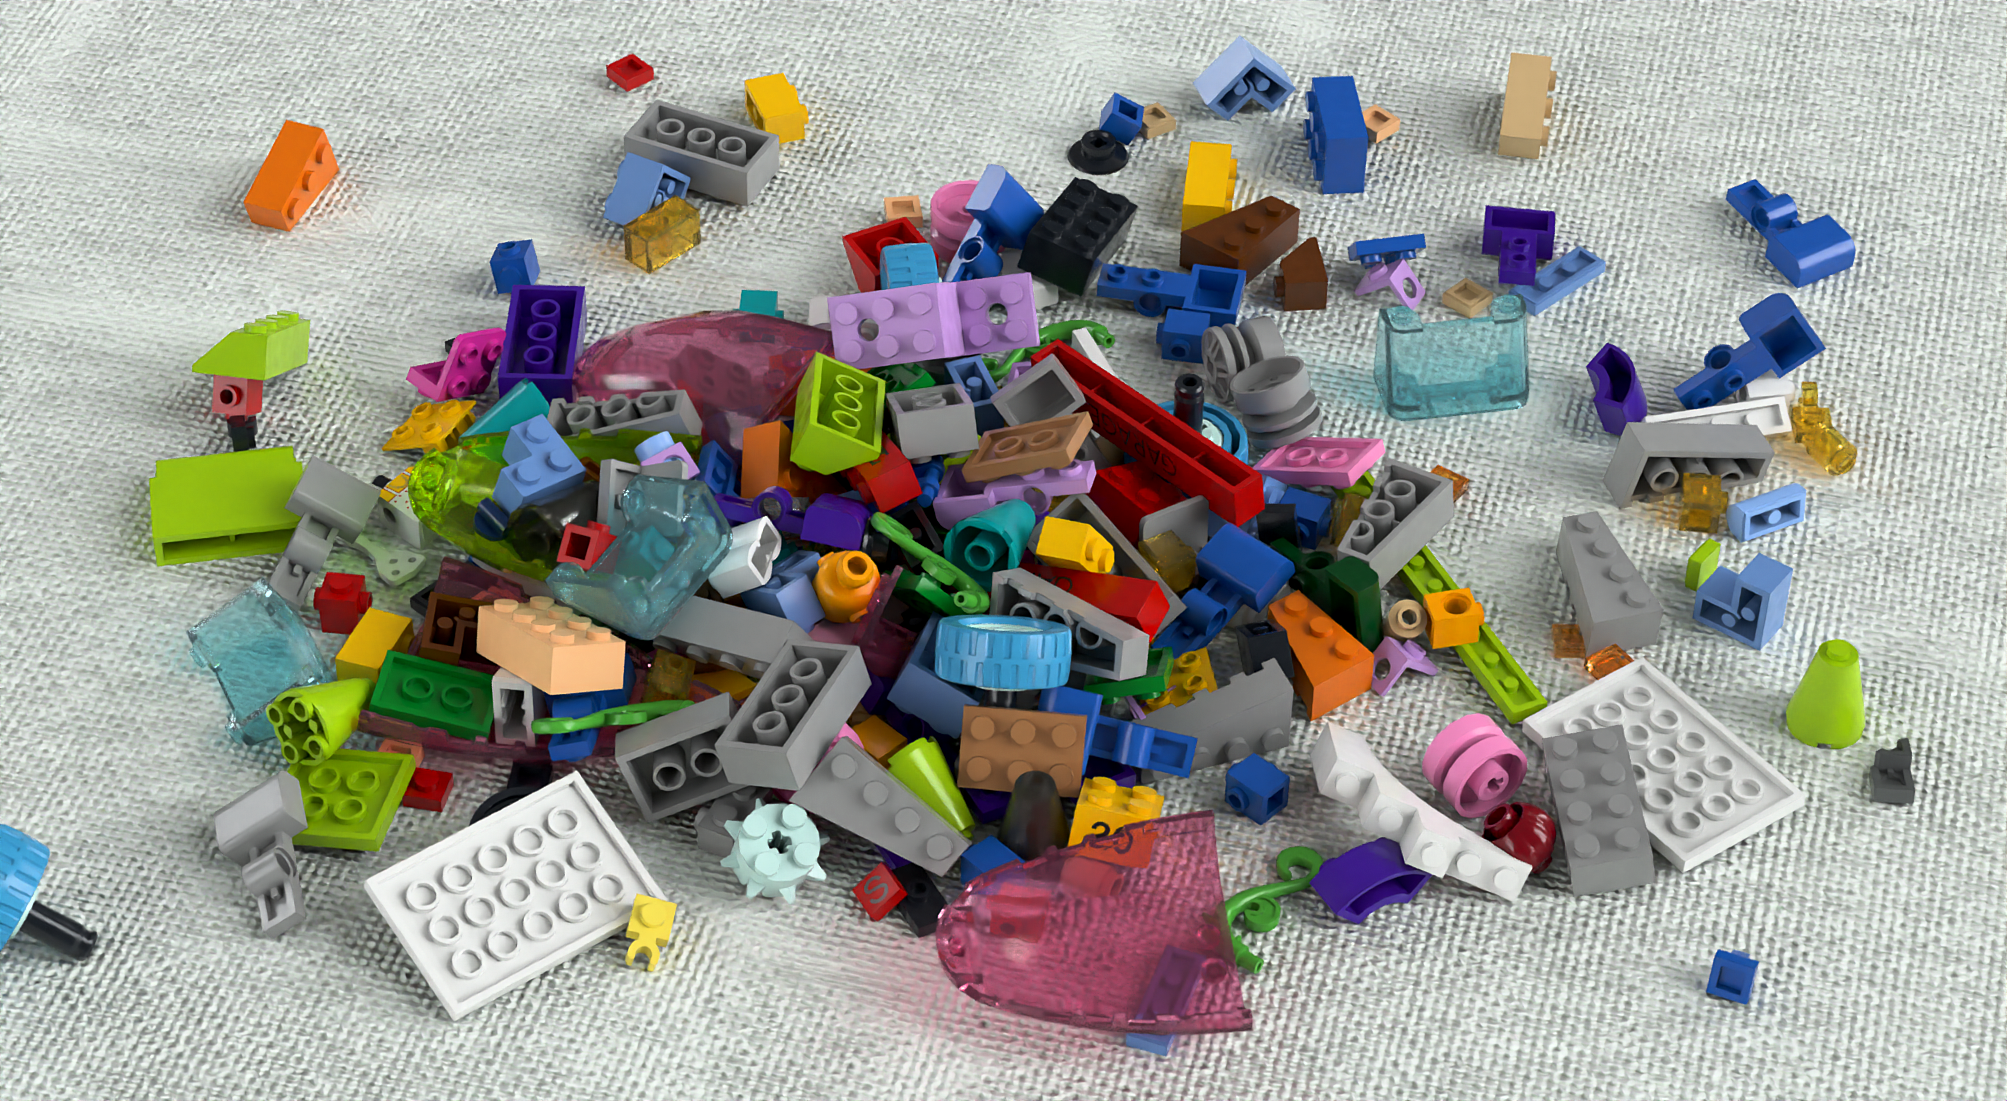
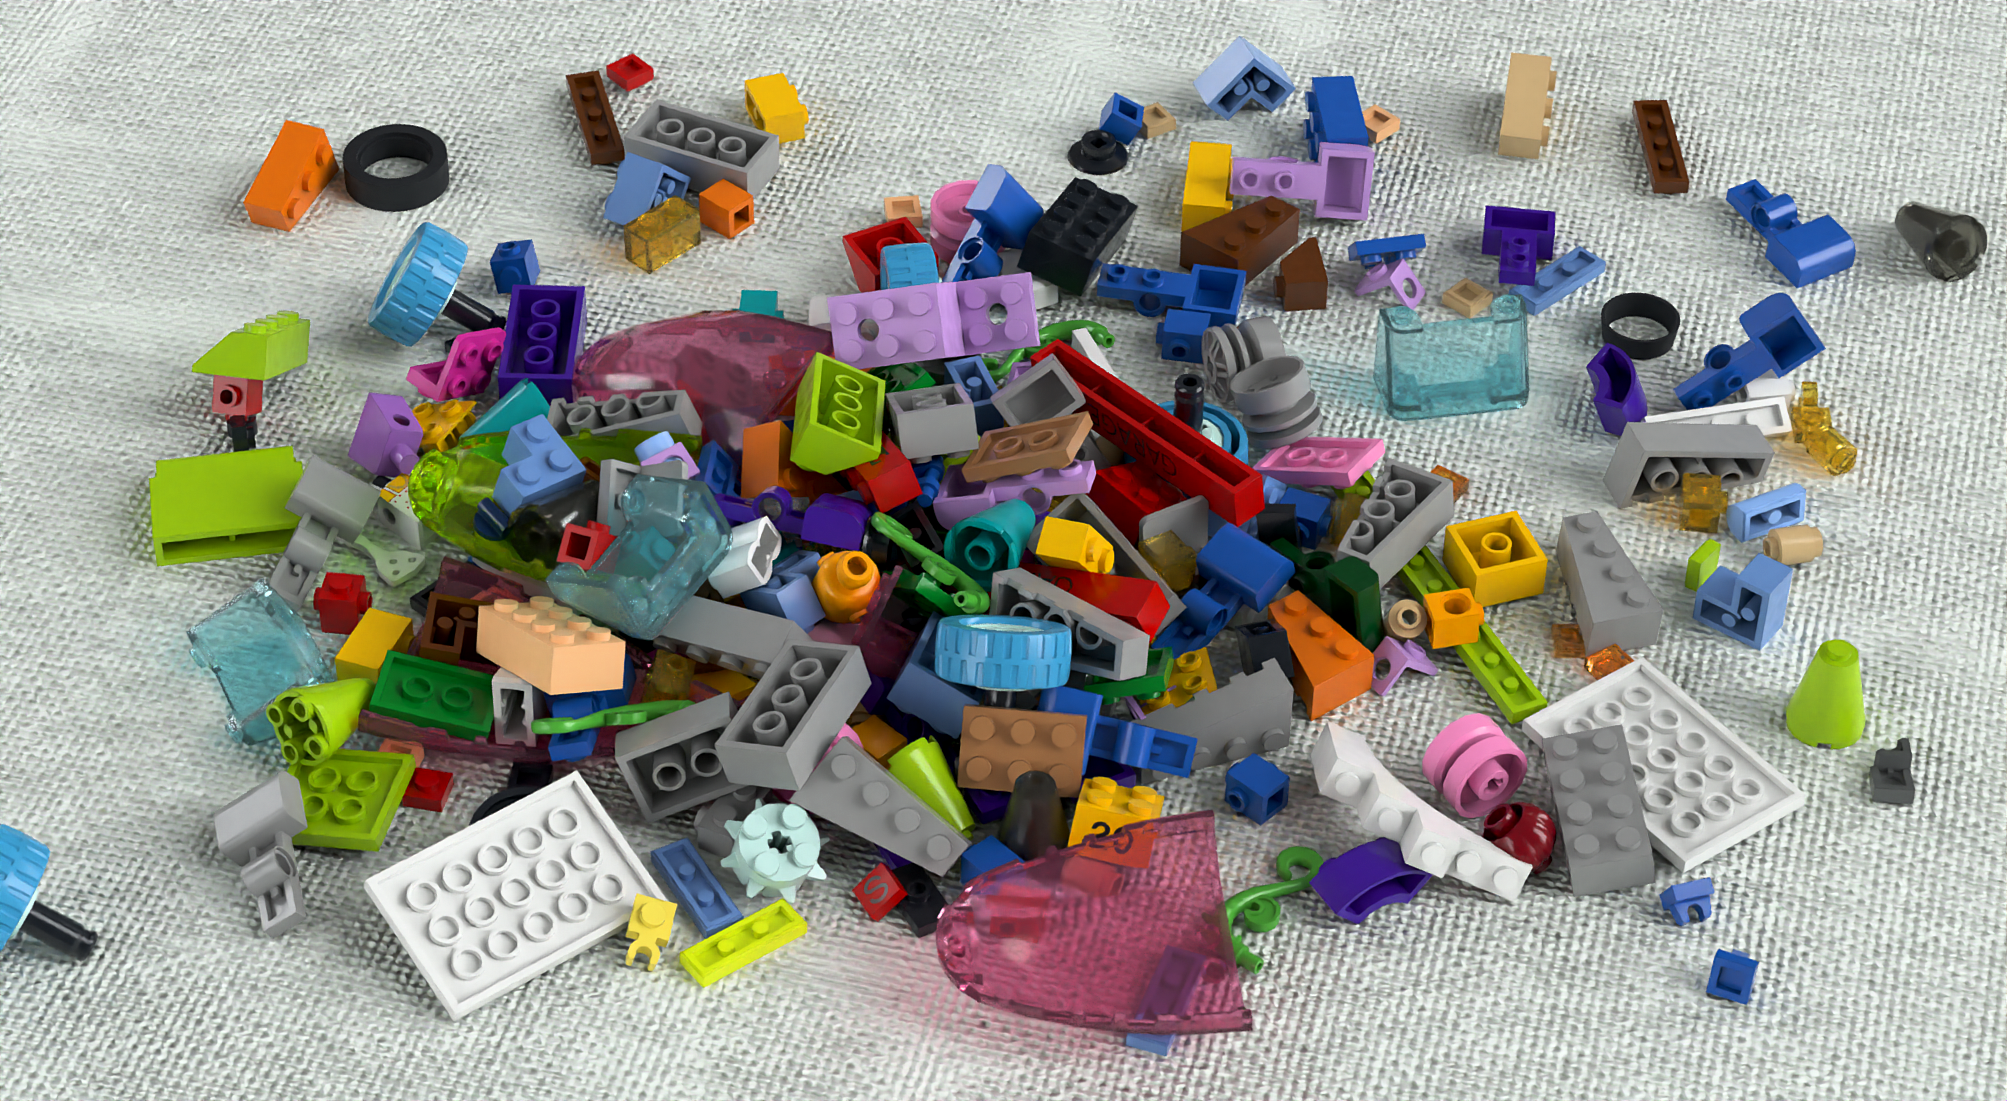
(386, 436): none -> medium lavender torso
(396, 193): none -> black tyre
(424, 286): none -> dark azure wheel
(595, 118): none -> reddish brown plate
(695, 887): none -> medium blue tile
(726, 208): none -> orange brick
(743, 942): none -> neon yellow tile
(1336, 183): none -> lavender plate
(1495, 558): none -> yellow brick
(1644, 306): none -> black tyre
(1660, 146): none -> reddish brown plate
(1688, 895): none -> tile
(1793, 544): none -> tan brick
(1942, 239): none -> clear smoke cone

